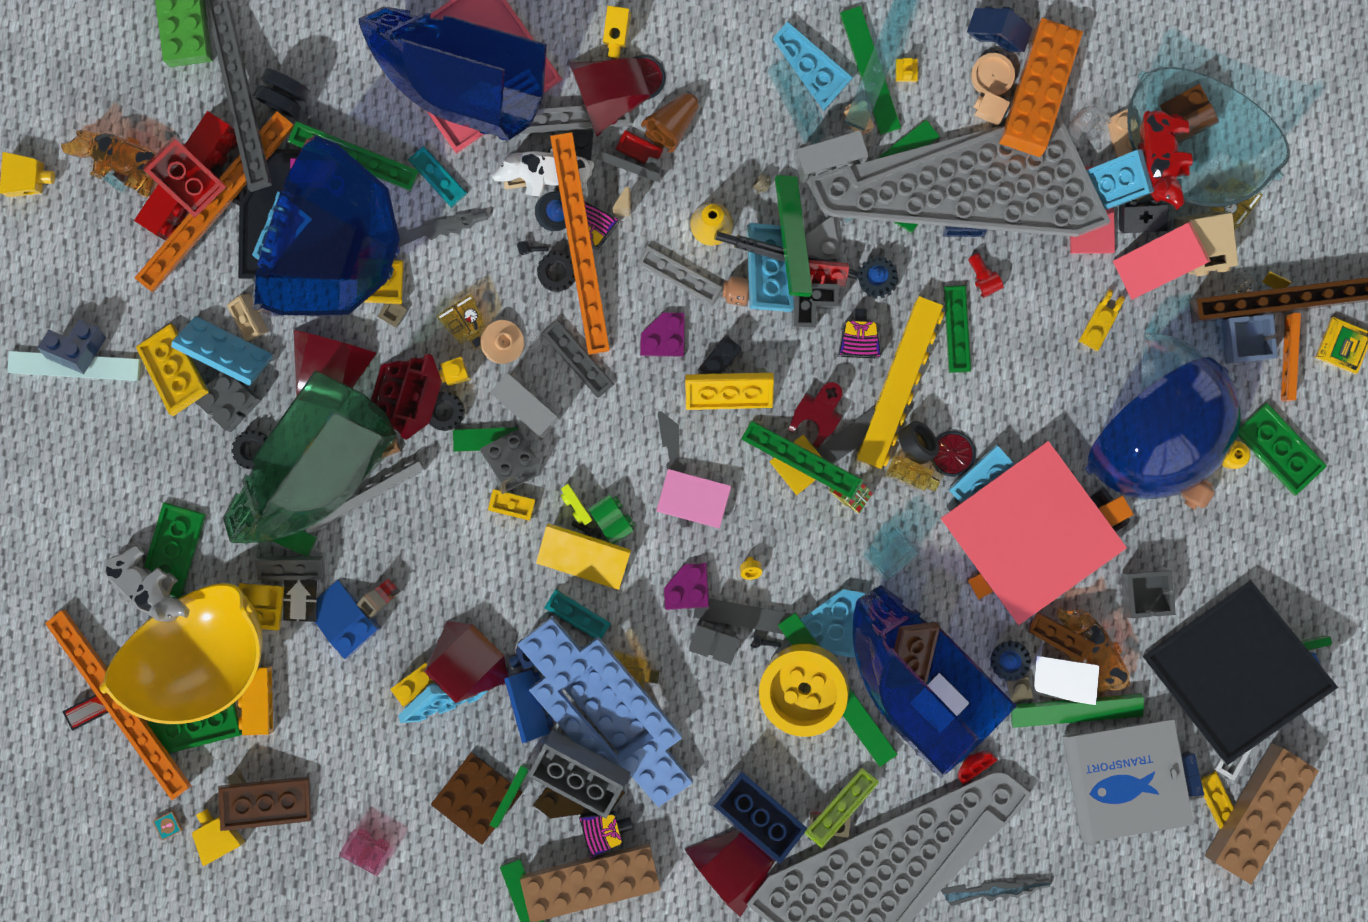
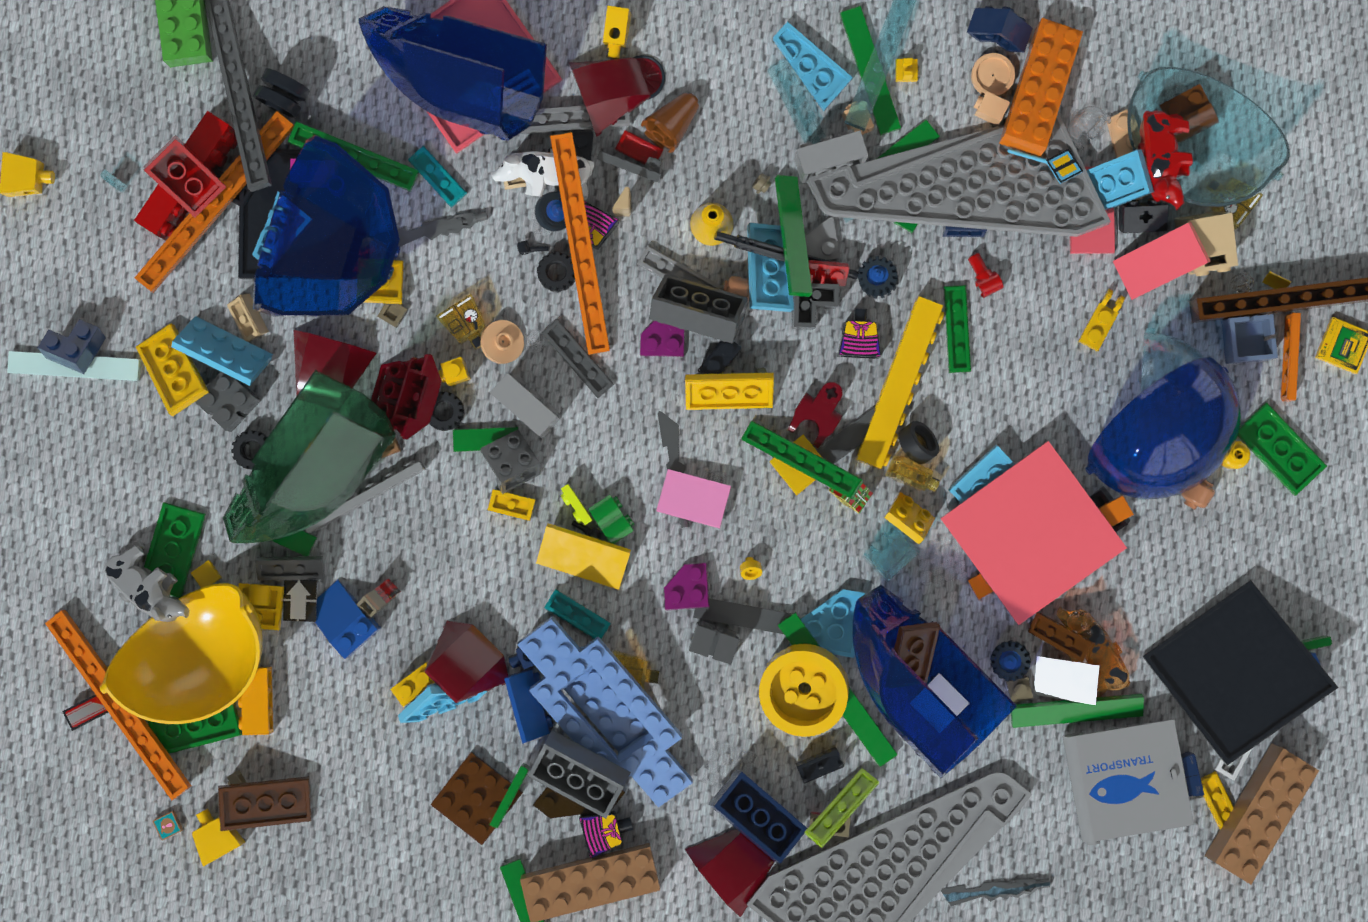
(116, 154): clear orange animal -> none
(206, 574): none -> yellow tile
(366, 851): clear pink brick -> none
(698, 308): none -> dark grey brick
(764, 642): black hand -> none
(819, 765): none -> black hinge
(909, 517): none -> yellow plate
(955, 454): dark red wheel -> none
(975, 765): red plate -> none
(1062, 165): none -> piece
(1145, 593): dark grey piece -> none

